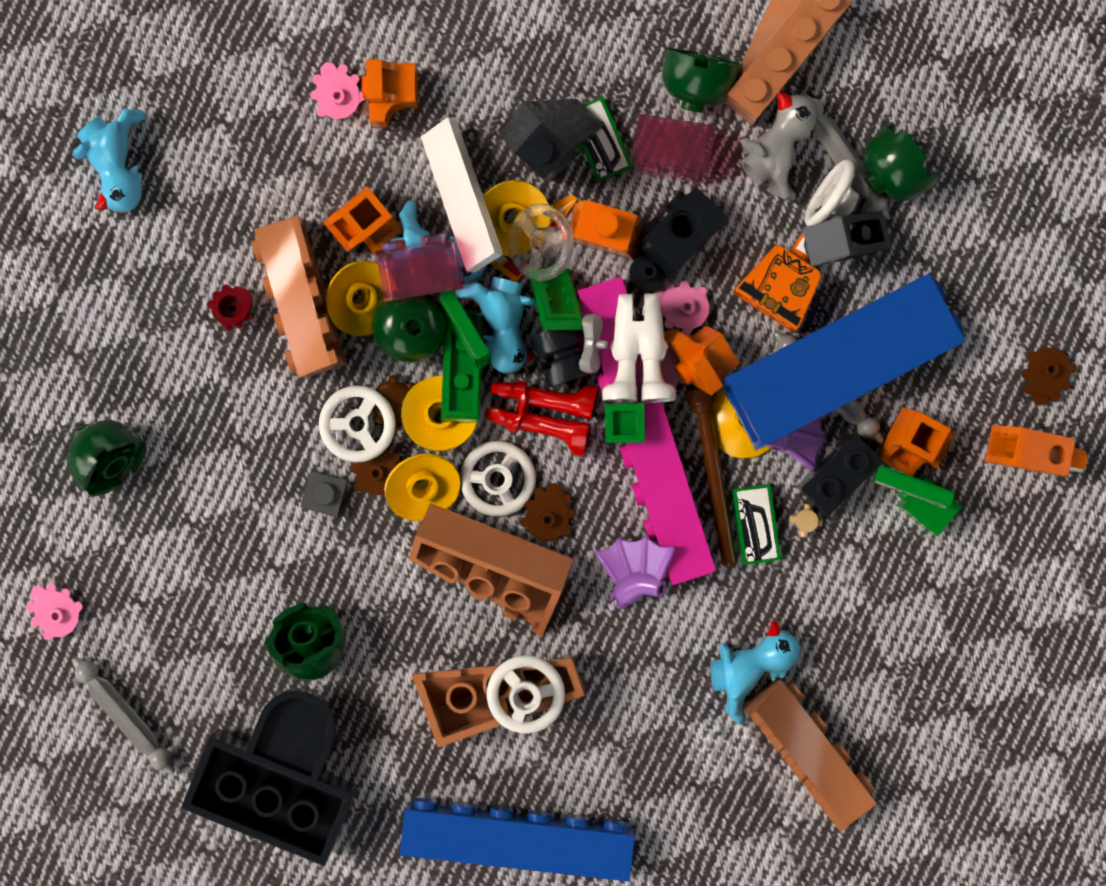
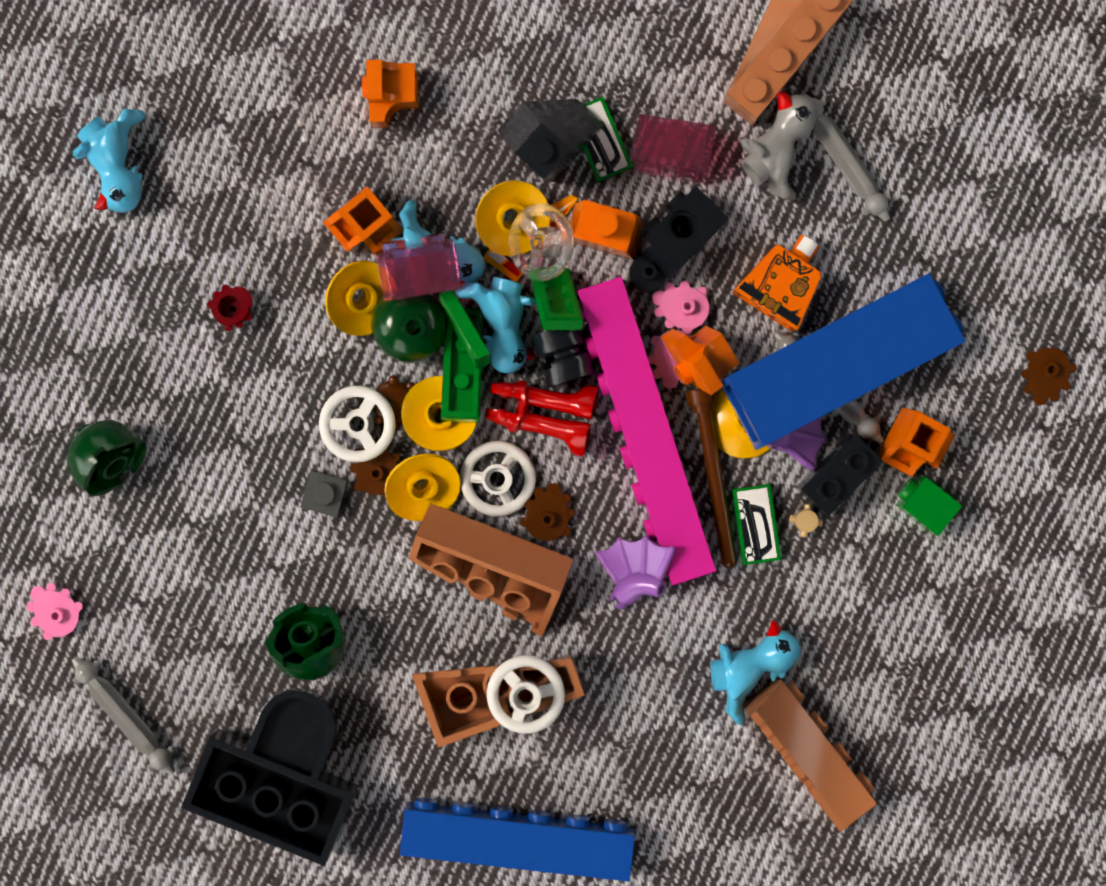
(299, 297): nougat wedge -> none
(336, 91): bright pink piece -> none
(461, 195): white tile -> none
(592, 328): light grey piece -> none
(624, 423): green plate -> none
(636, 339): white piece -> none
(698, 78): dark green cylinder -> none
(833, 195): white piece -> none
(846, 238): black brick -> none
(896, 165): dark green cylinder -> none
(913, 487): green tile -> none
(1034, 451): orange torso -> none

